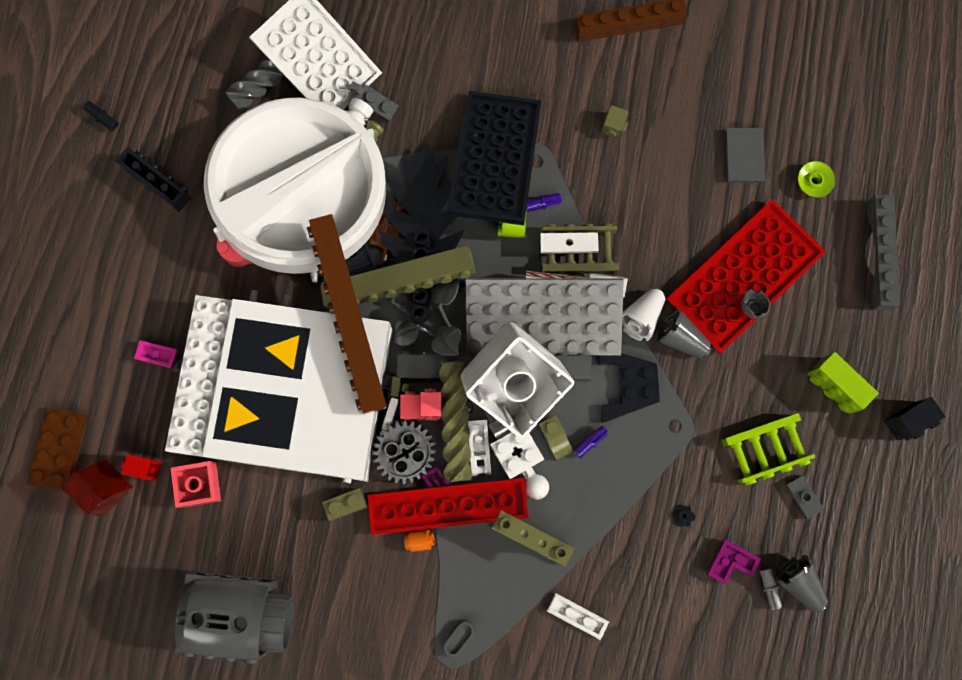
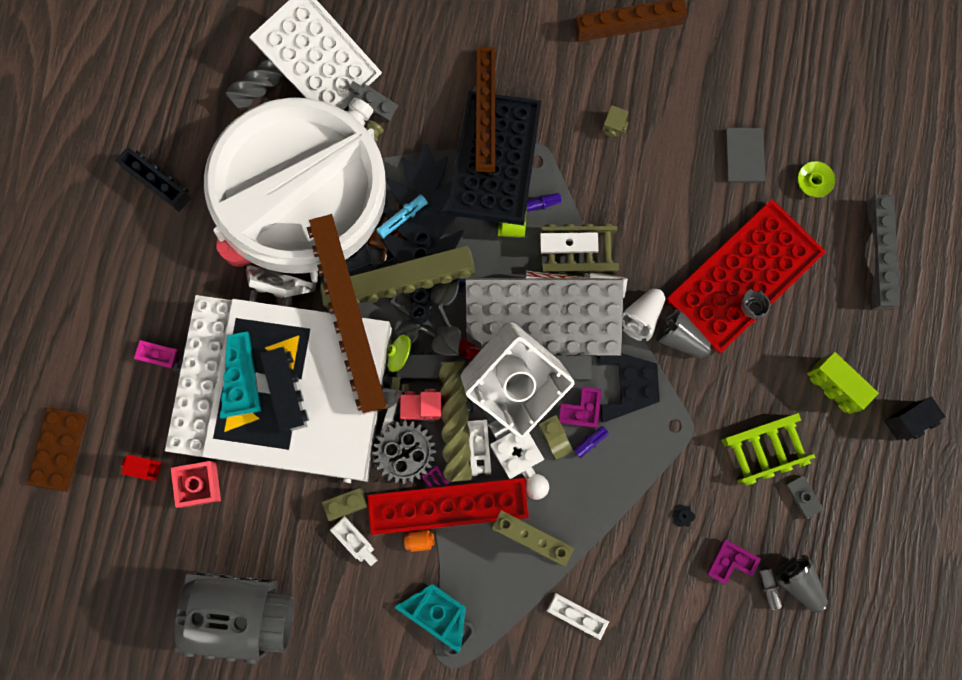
(96, 488): clear red slope -> none
(100, 116): black axle -> none
(240, 388): none -> teal wing
(277, 283): none -> white wing
(283, 389): none -> black brick
(354, 541): none -> white hinge
(391, 396): none -> dark grey tile
(398, 353): none -> lime dish
(408, 211): none -> medium azure pin
(437, 614): none -> teal wing
(467, 349): none -> red plate
(485, 109): none -> reddish brown plate
(585, 414): none -> magenta plate

